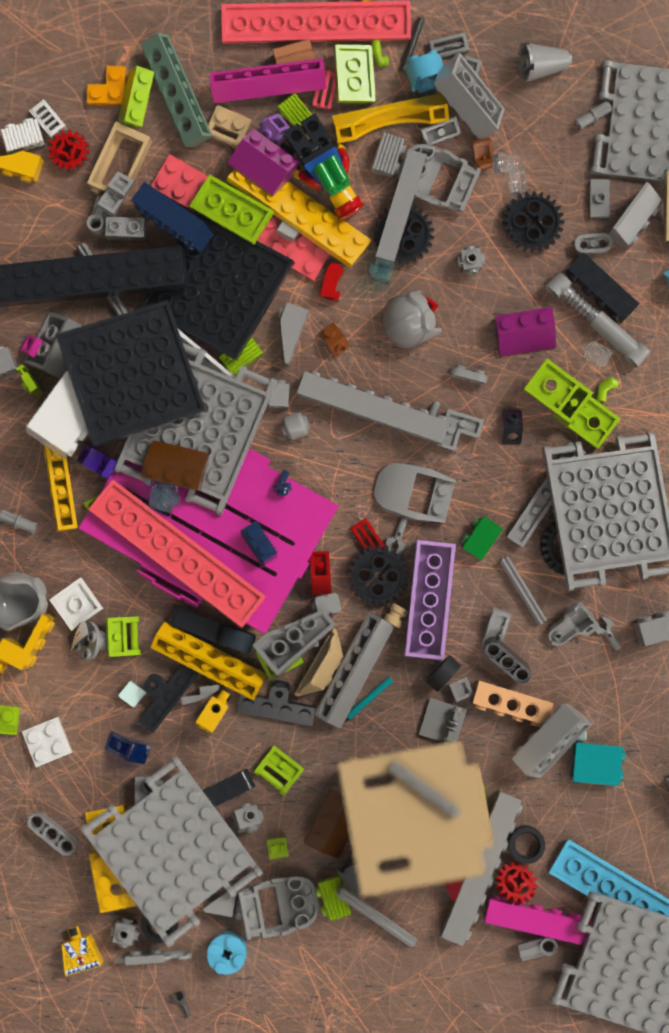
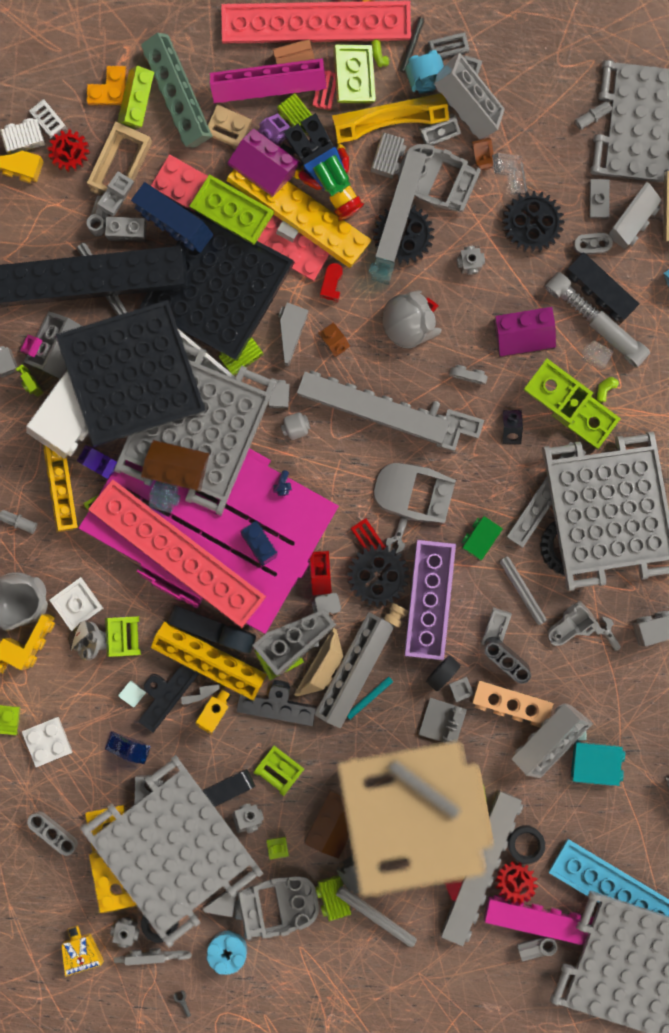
(541, 61): light grey cone -> none

